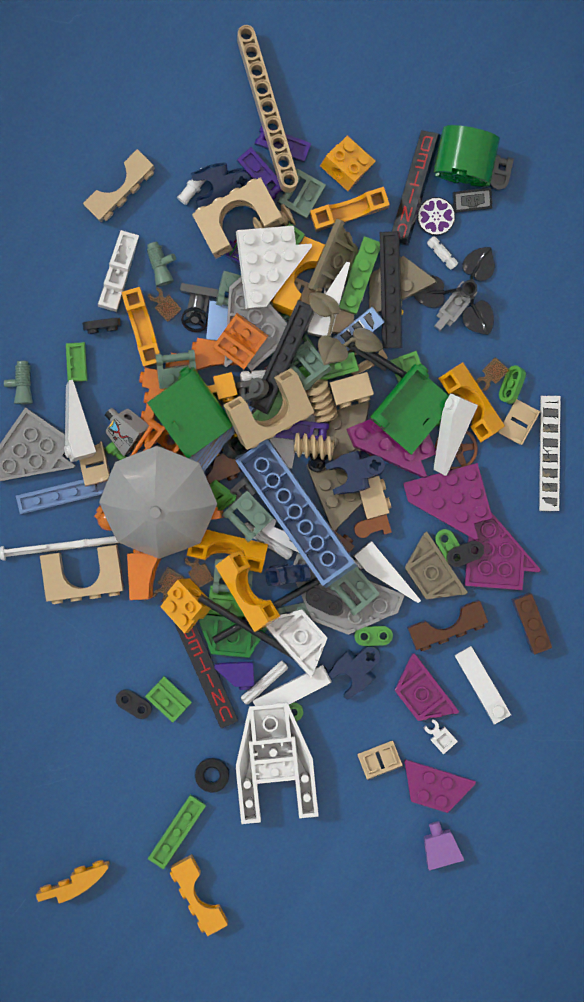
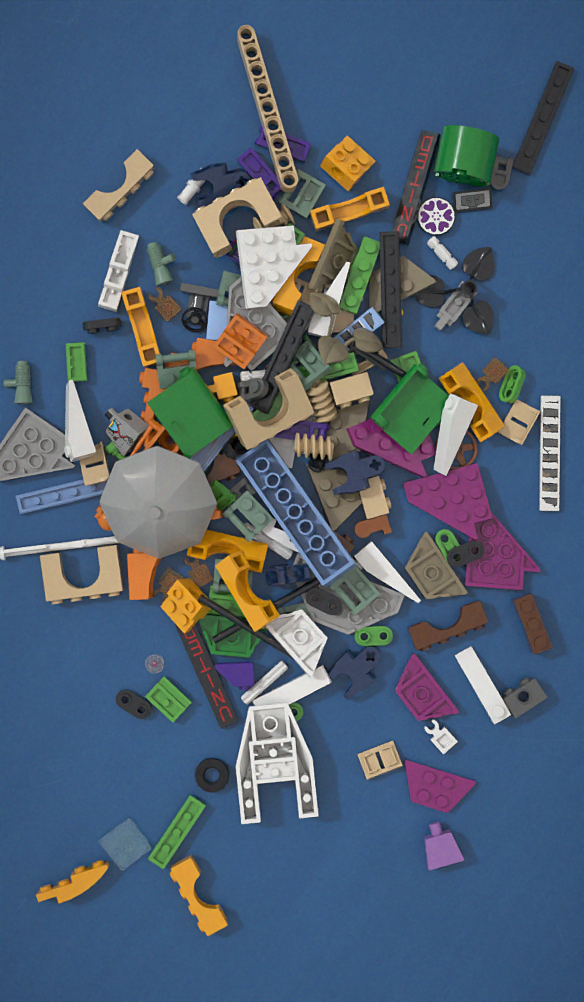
(125, 844): none -> clear light blue plate
(154, 663): none -> clear tile
(534, 697): none -> dark grey brick
(543, 118): none -> black tile

